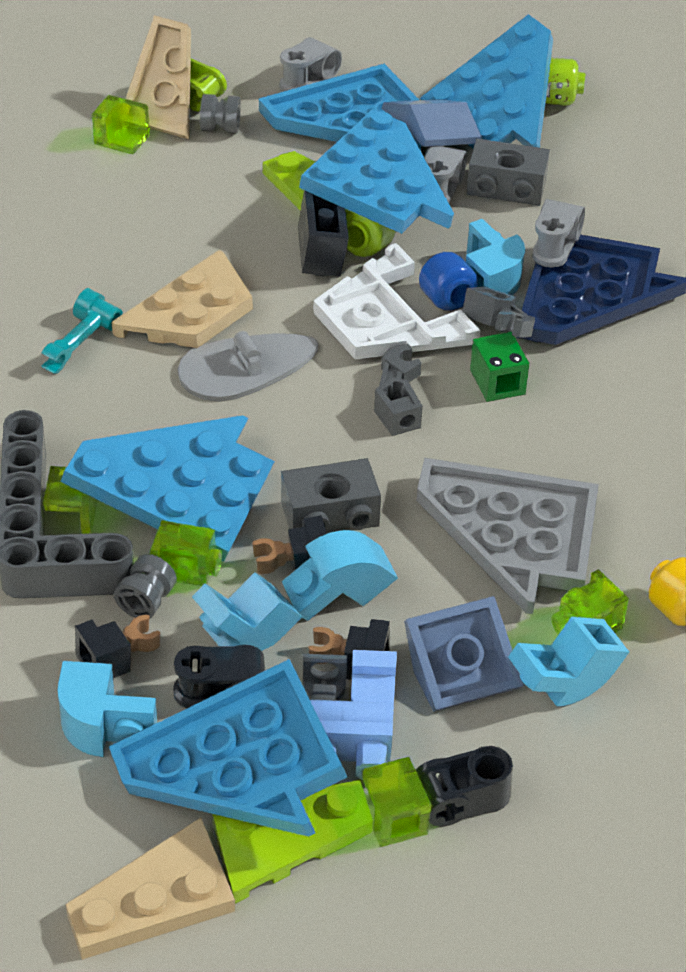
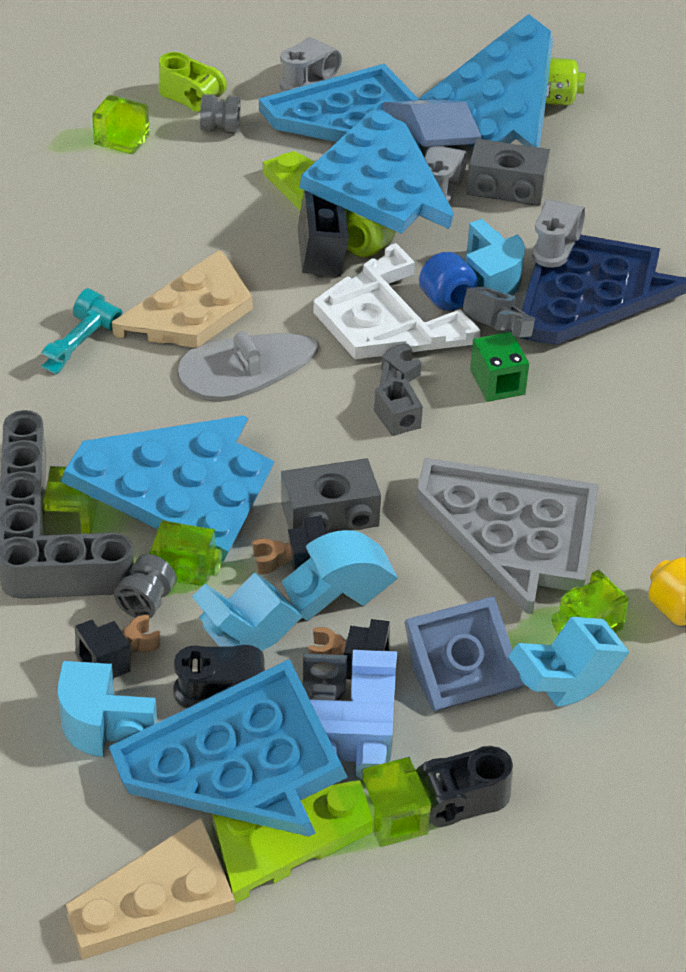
(164, 77): tan wing -> none

